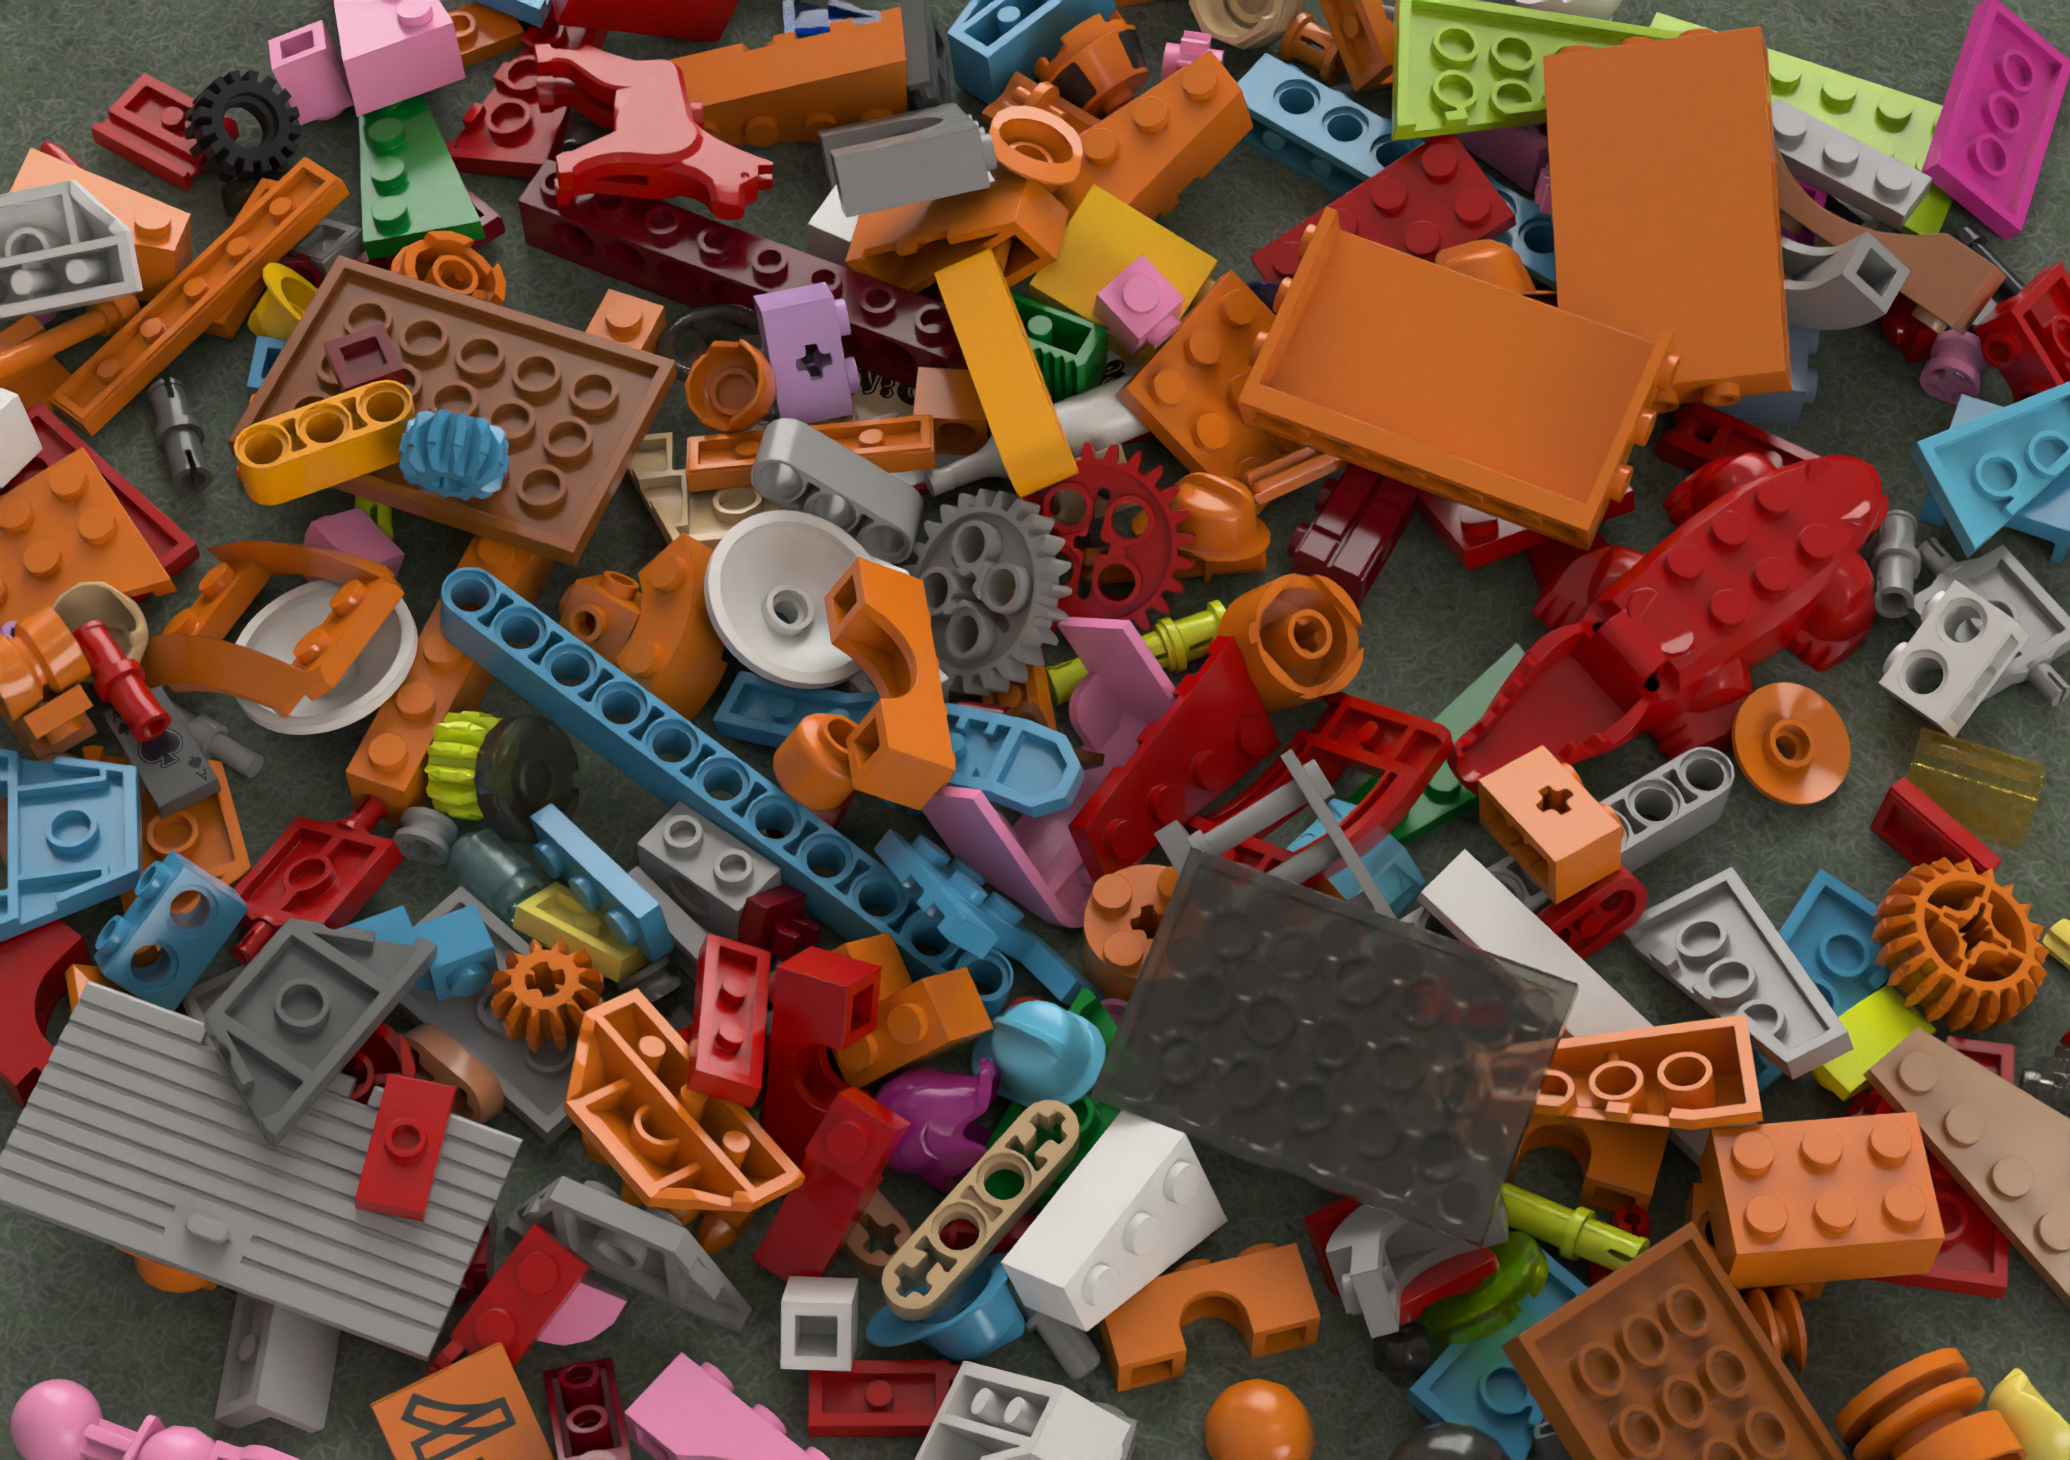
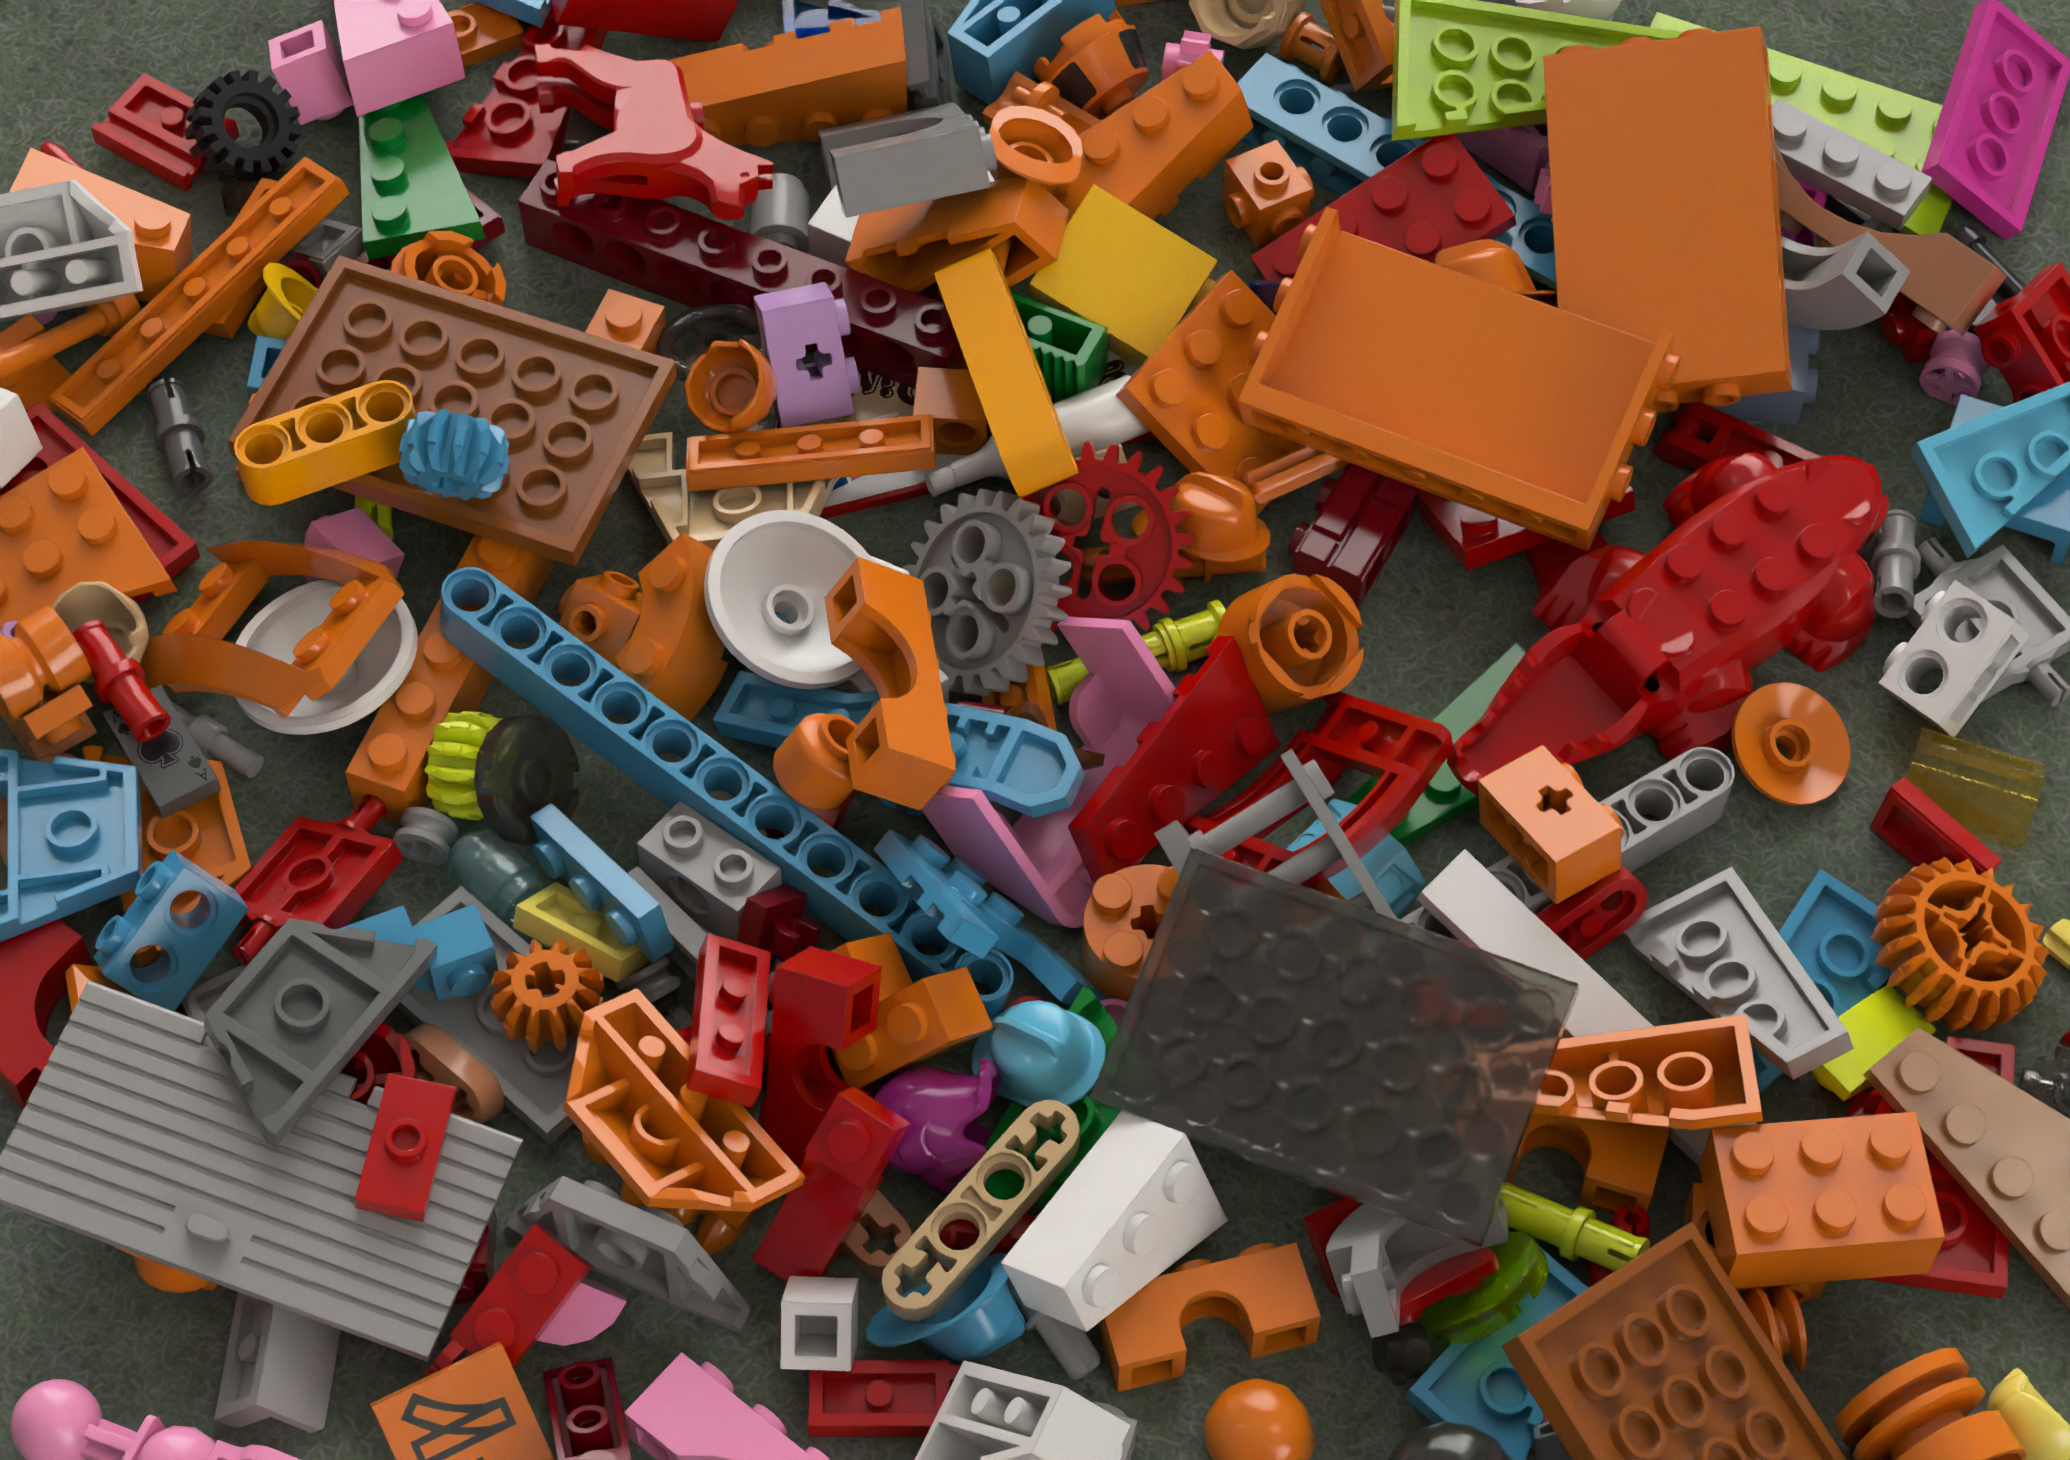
(364, 358): dark red tile -> none
(782, 212): none -> light grey brick
(823, 478): light grey beam -> none
(1139, 306): bright pink brick -> none
(1266, 192): none -> orange brick

